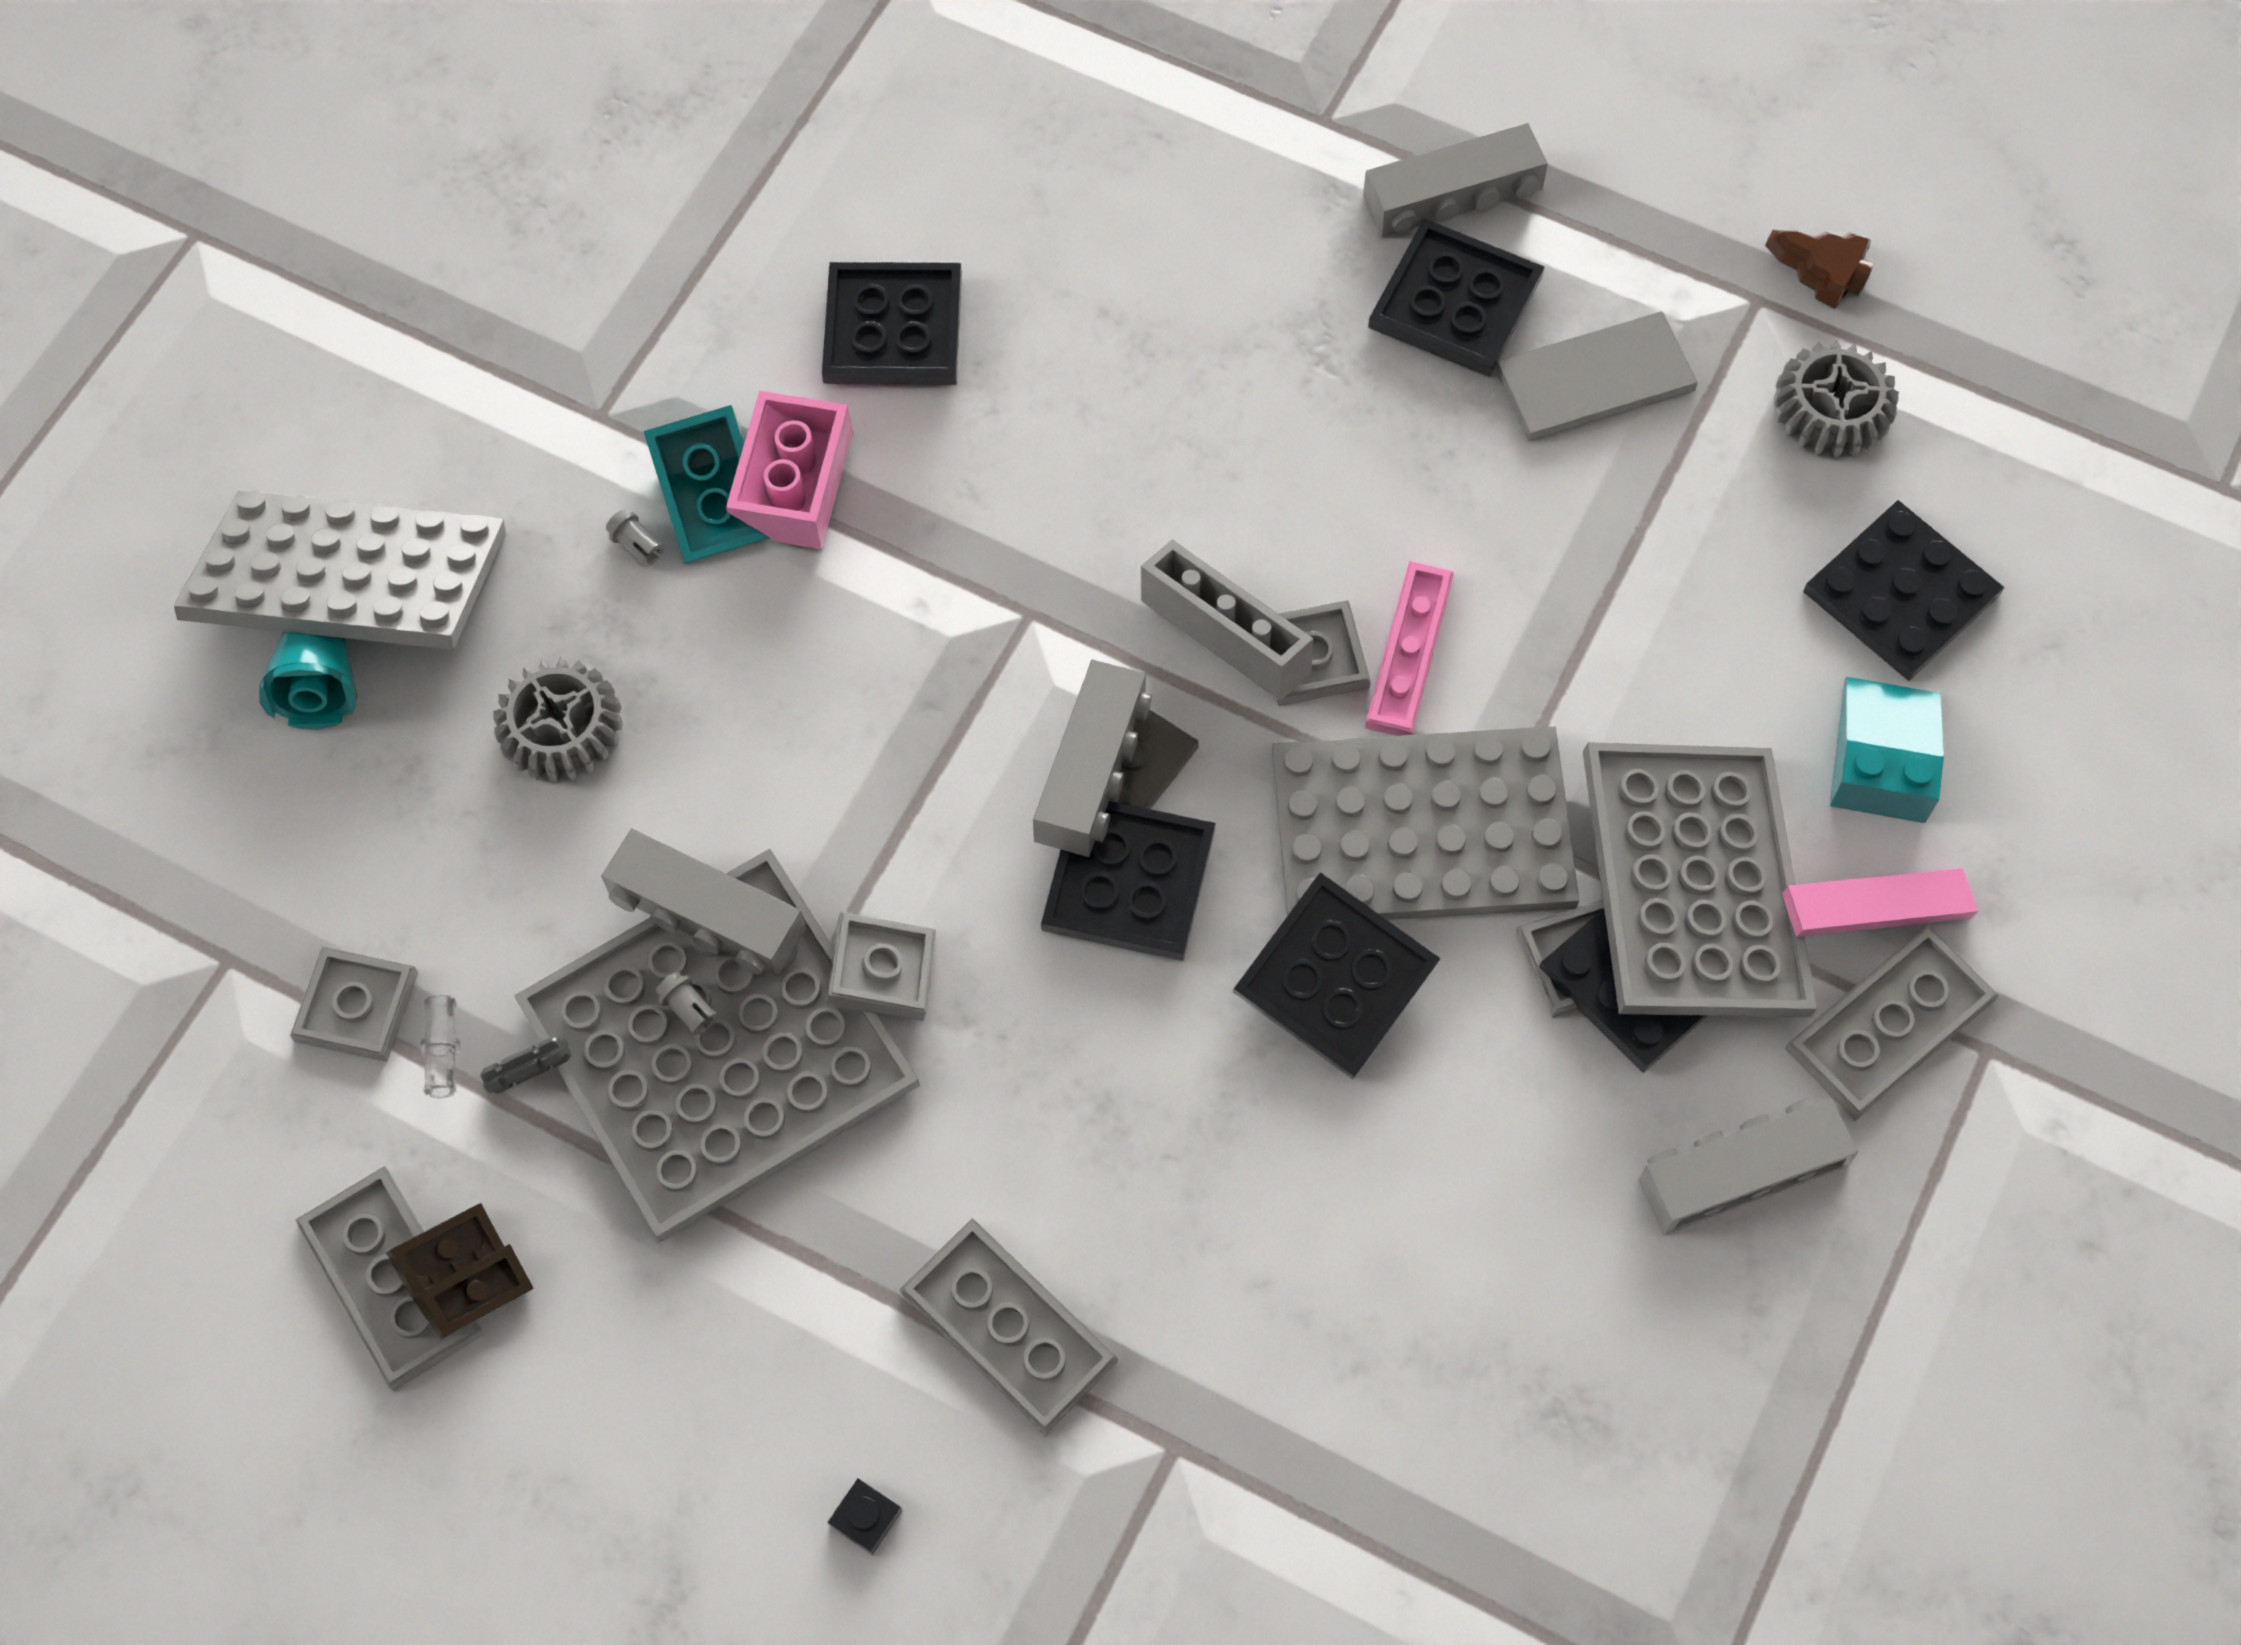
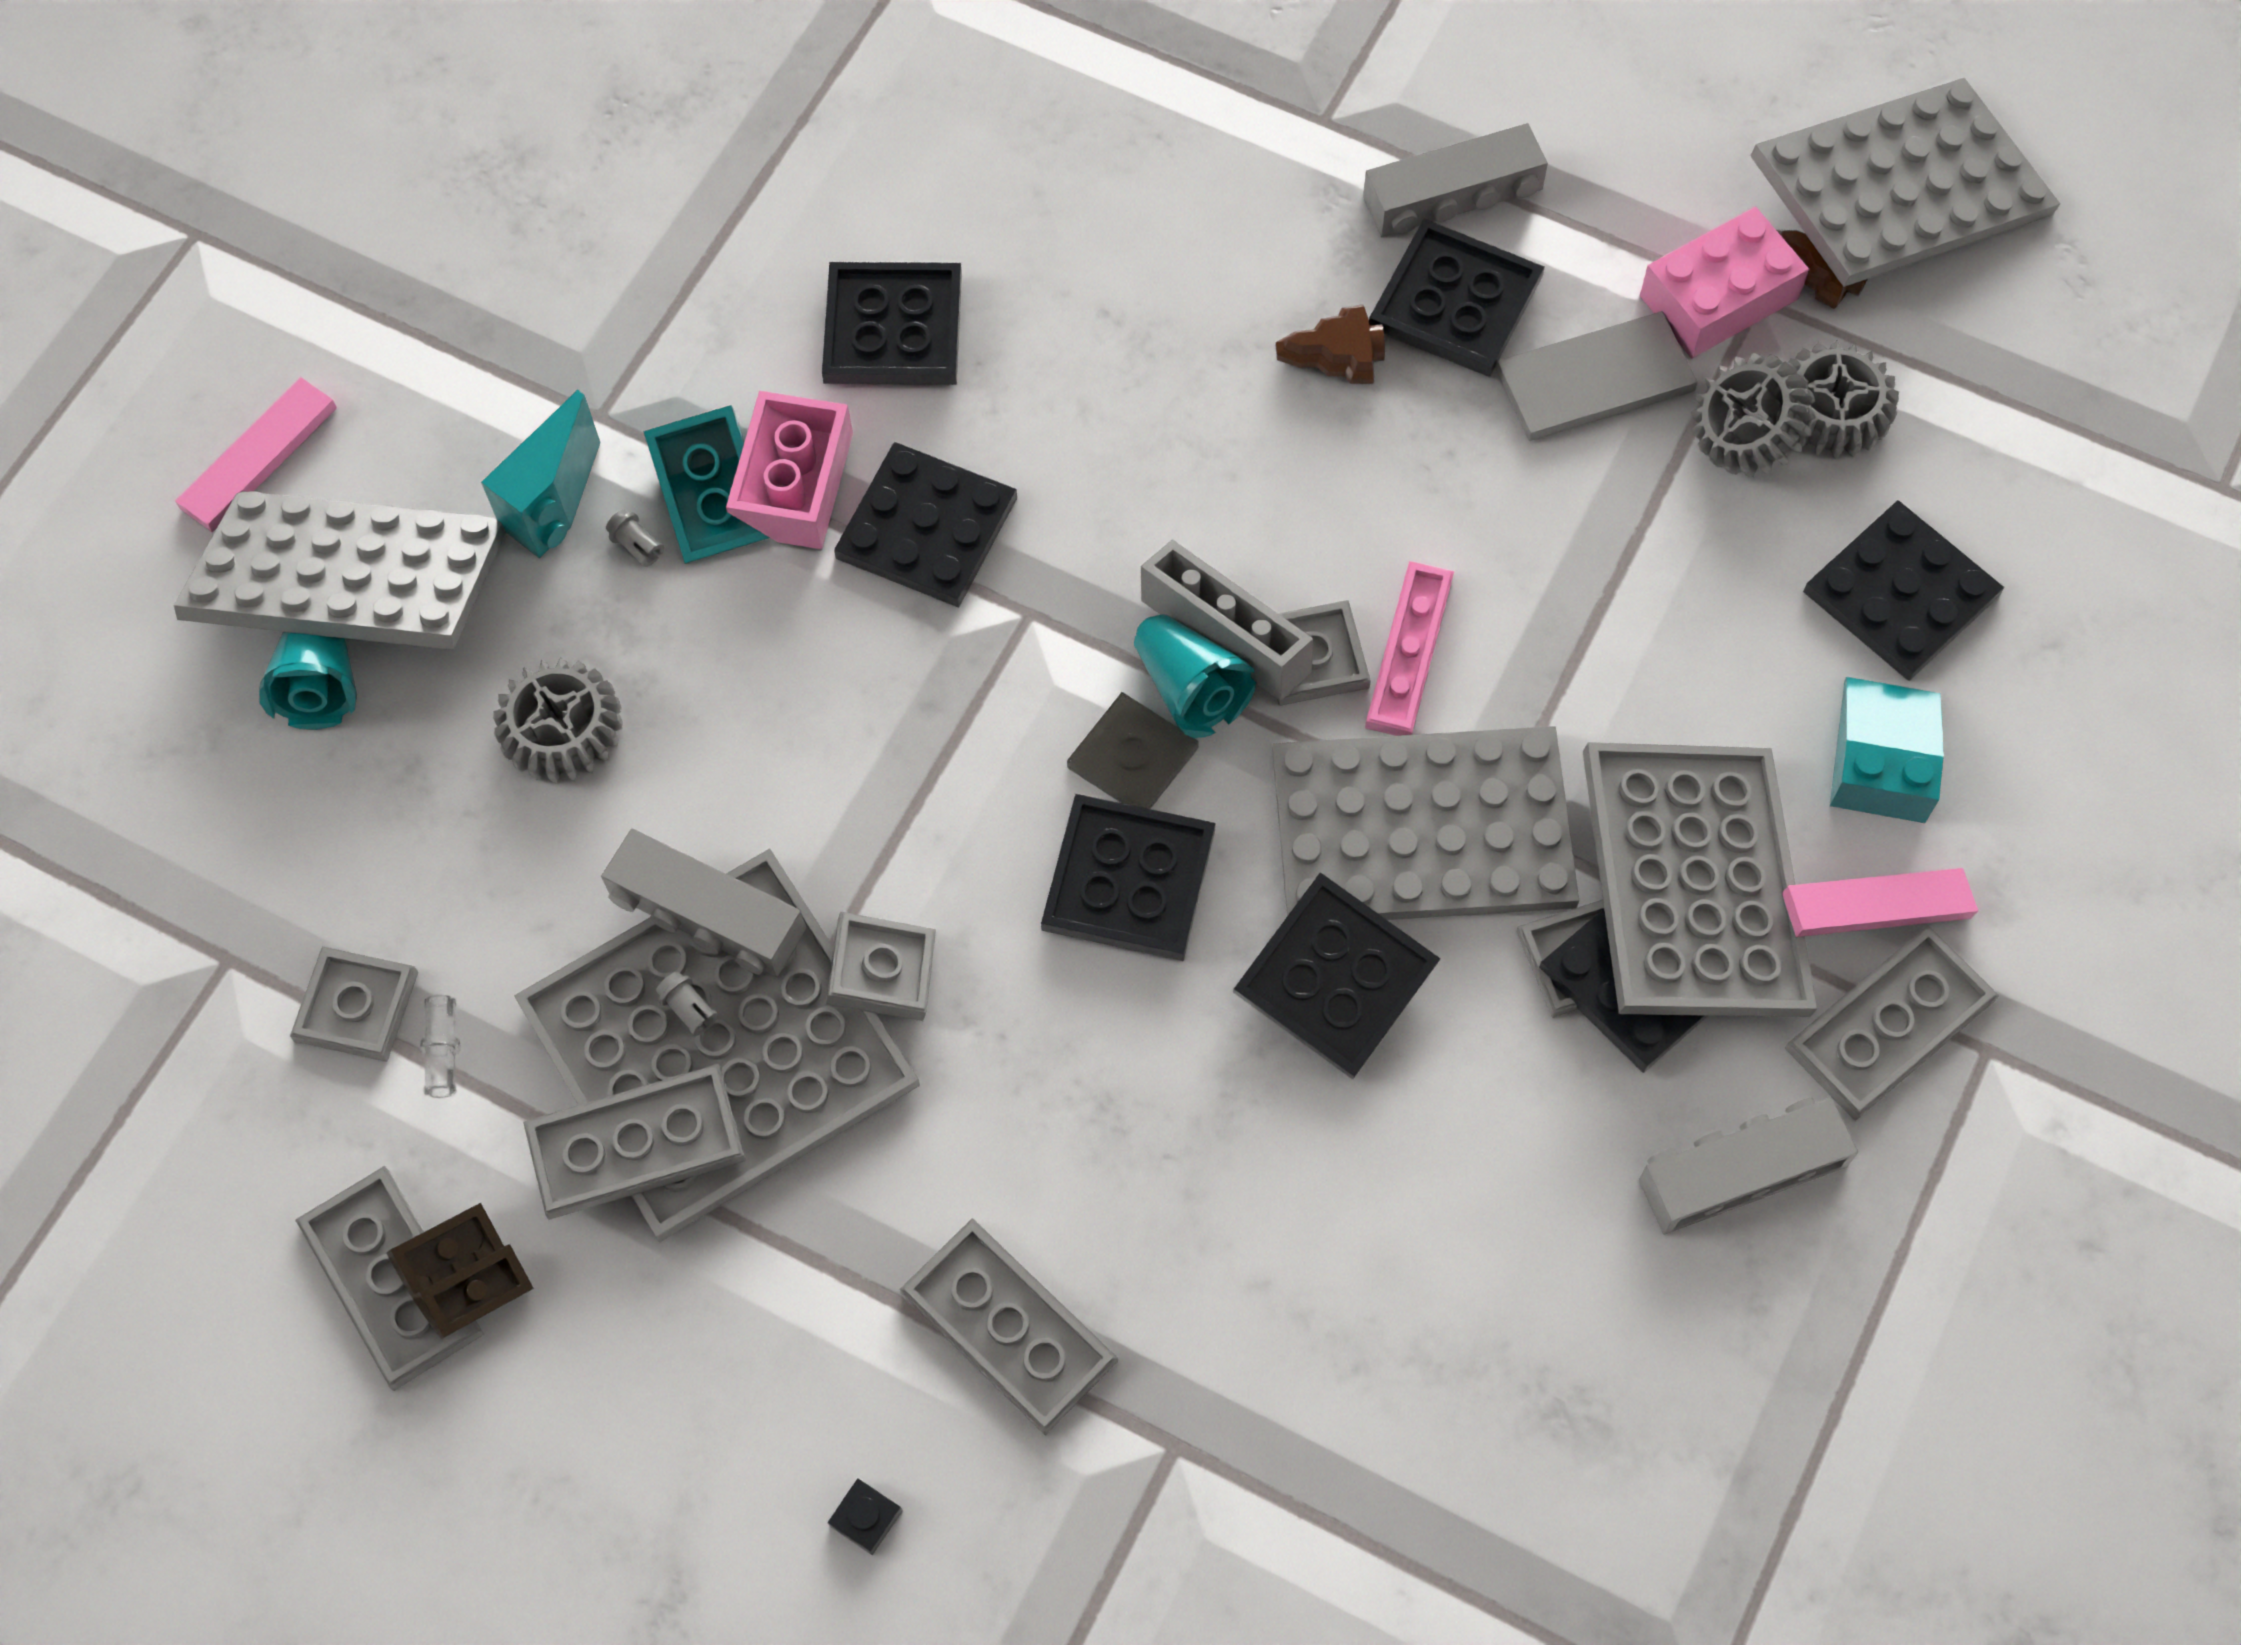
(257, 453): none -> bright pink tile
(525, 1064): dark grey axle -> none
(545, 477): none -> teal slope
(633, 1141): none -> light grey tile
(926, 524): none -> black plate
(1090, 758): light grey brick -> none
(1193, 675): none -> teal cone
(1337, 346): none -> reddish brown rock
(1724, 281): none -> bright pink brick
(1769, 384): none -> light grey gear
(1904, 181): none -> light grey plate

